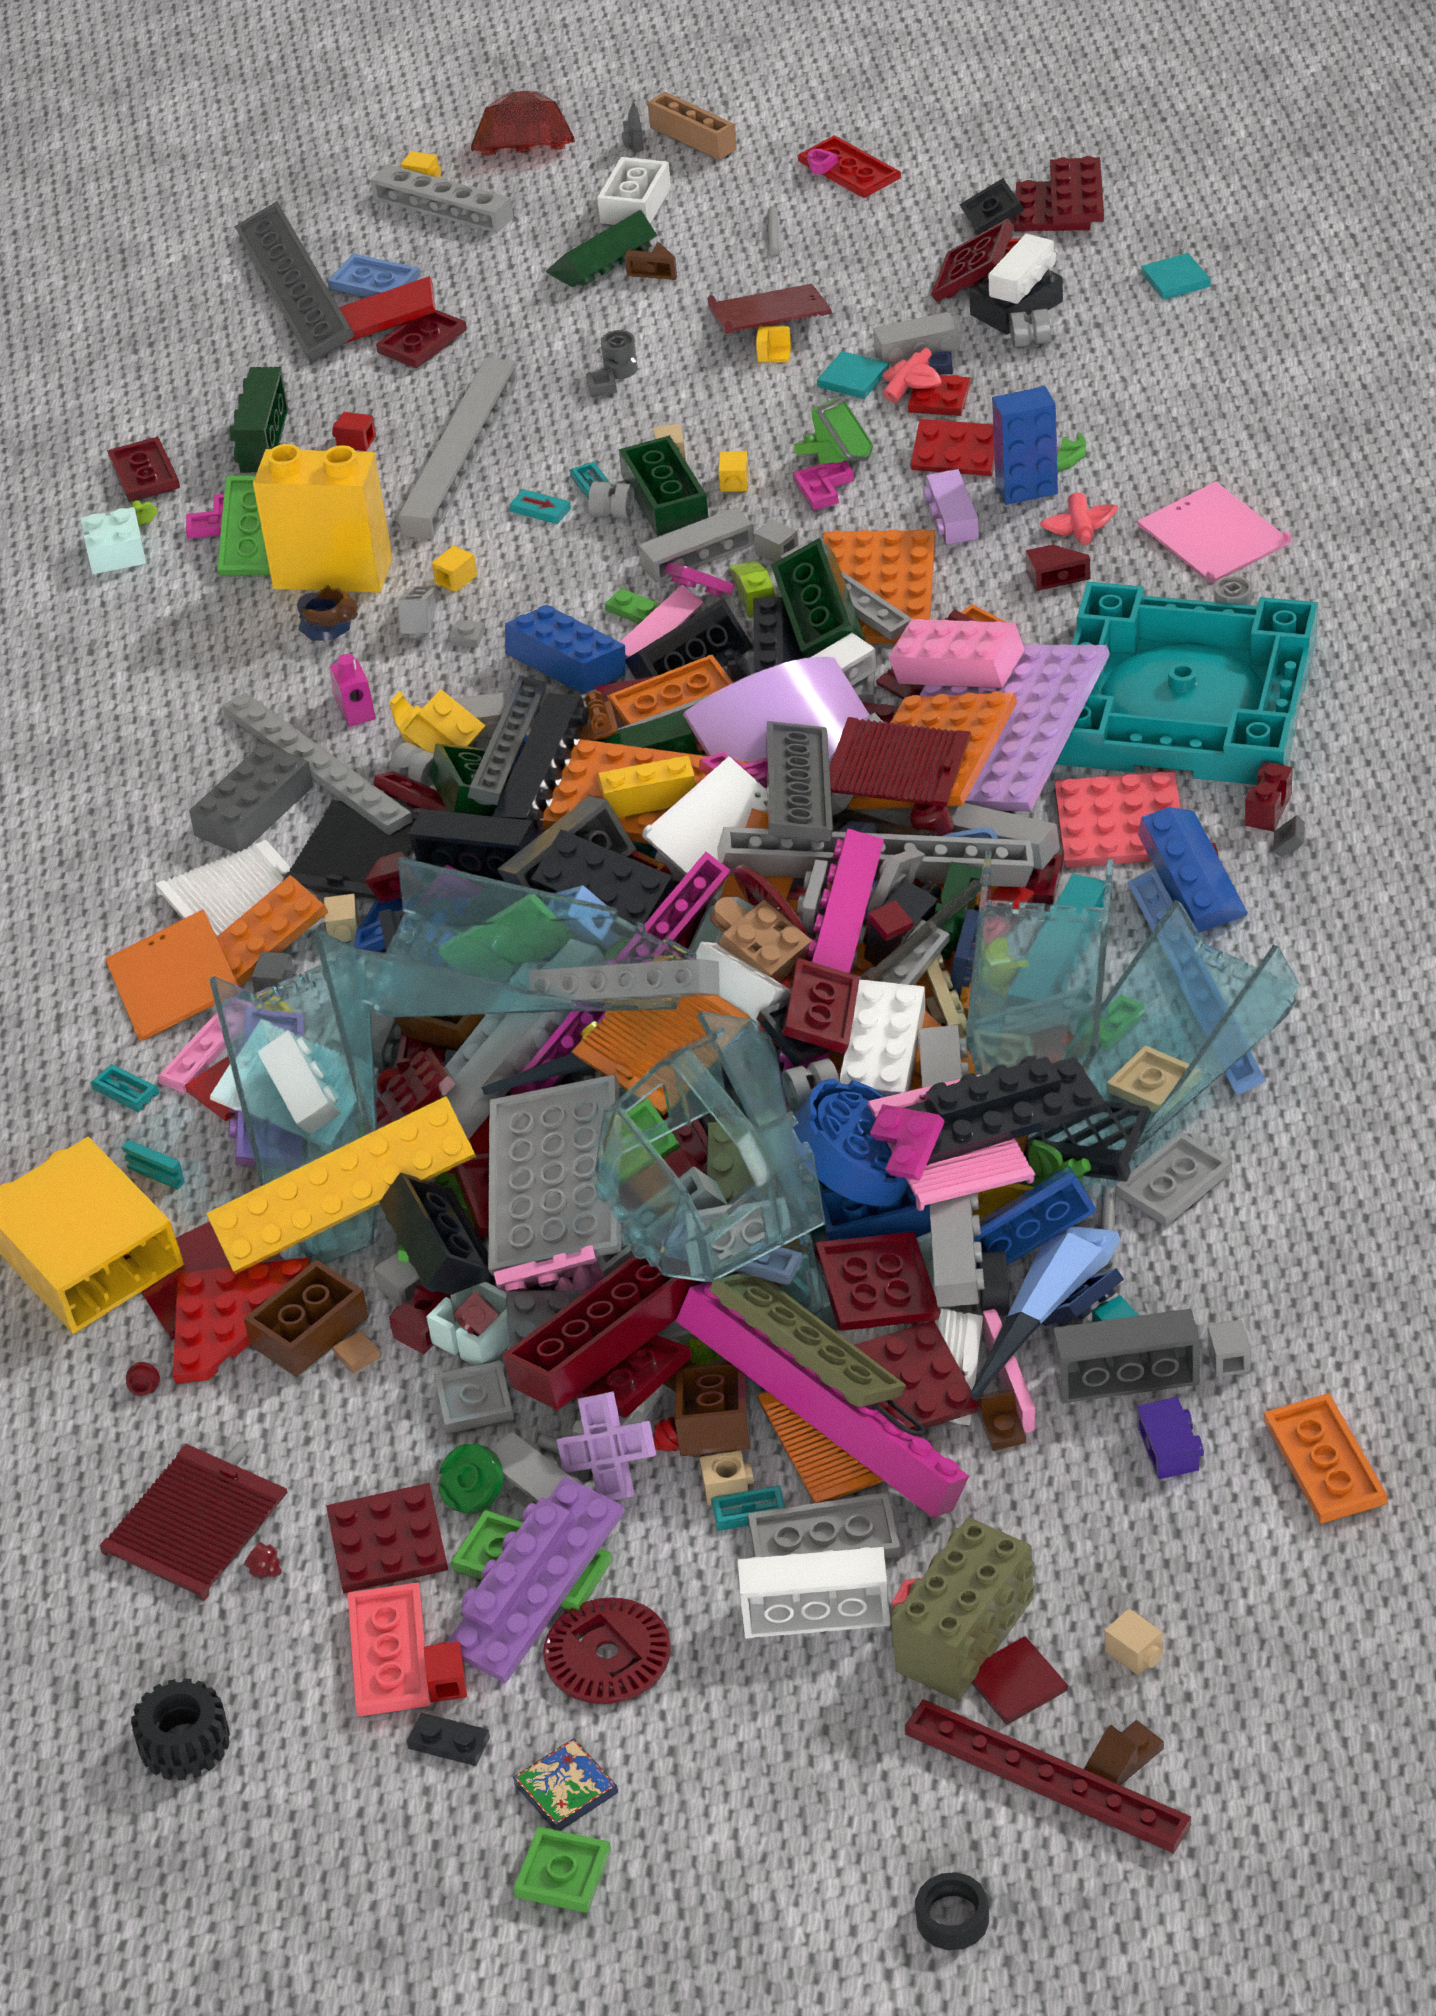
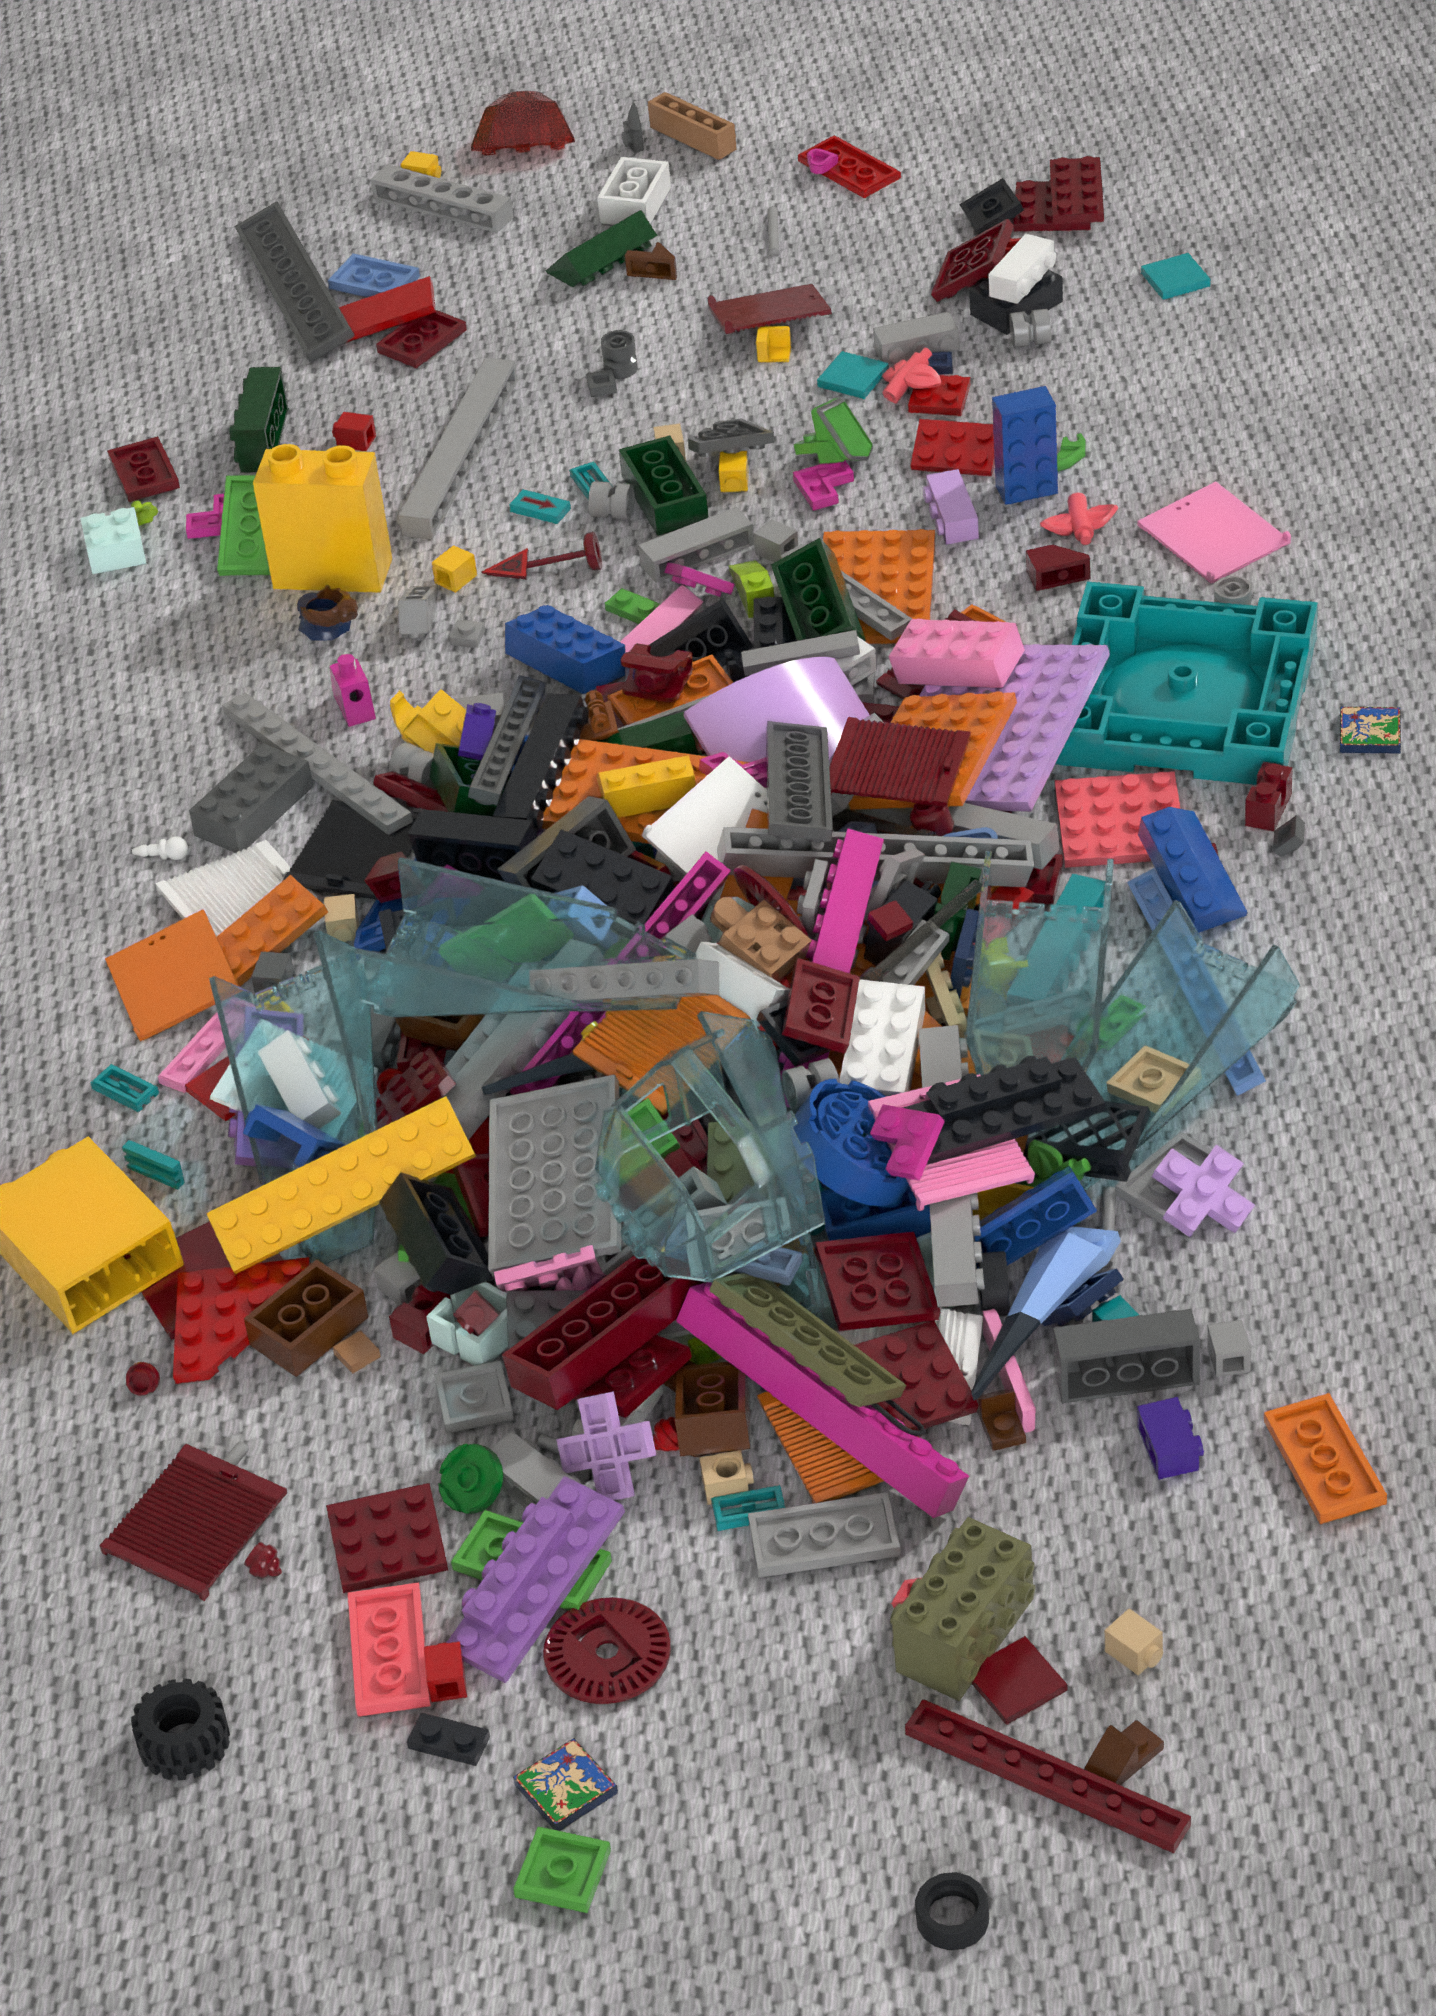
(174, 848): none -> white bar
(270, 1123): none -> blue panel
(476, 730): none -> dark purple slope
(517, 565): none -> dark red piece
(656, 676): none -> dark red piece
(689, 933): none -> light grey brick
(730, 437): none -> dark grey plate
(814, 1592): white brick -> none
(833, 646): none -> light grey tile
(1203, 1190): none -> lavender plate
(1370, 730): none -> tile

